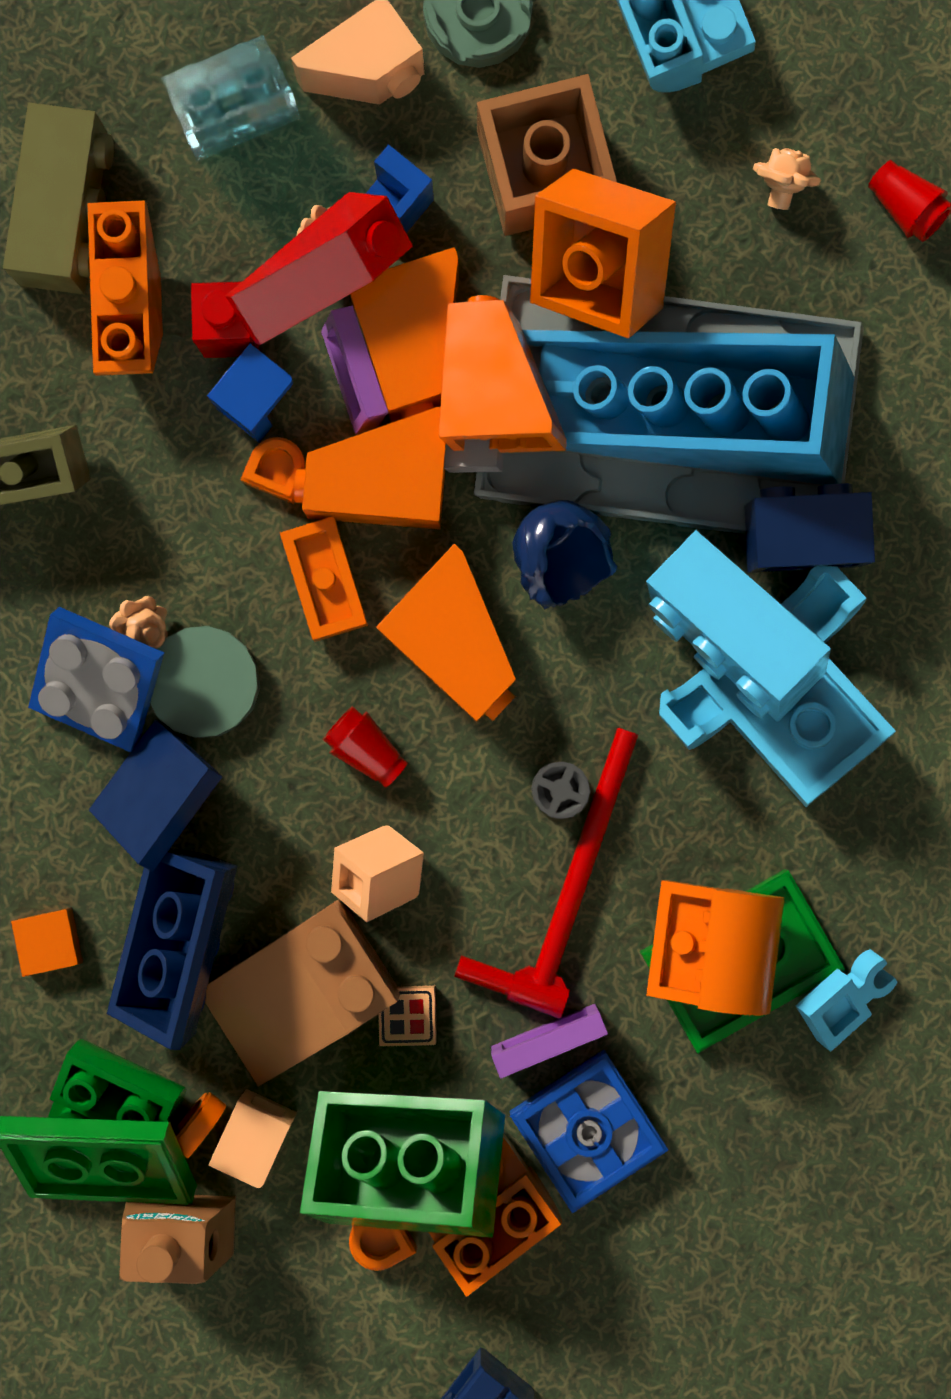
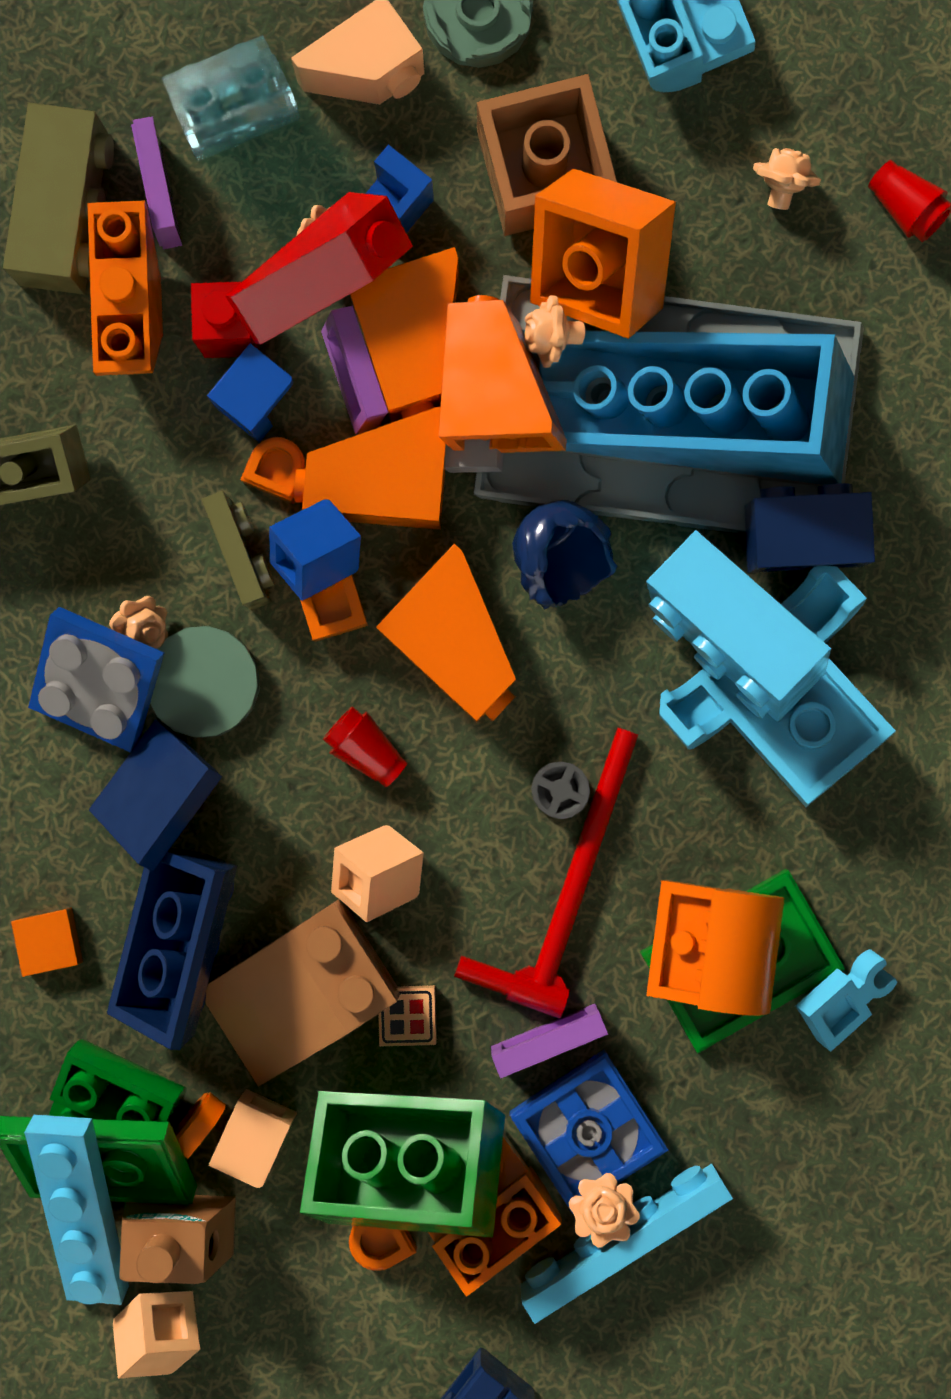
(77, 1207): none -> medium azure plate
(155, 1334): none -> light nougat panel
(156, 182): none -> medium lavender tile
(231, 527): none -> olive plate
(314, 549): none -> blue panel
(550, 331): none -> light nougat plant
(556, 1283): none -> medium azure plate
(604, 1210): none -> light nougat plant

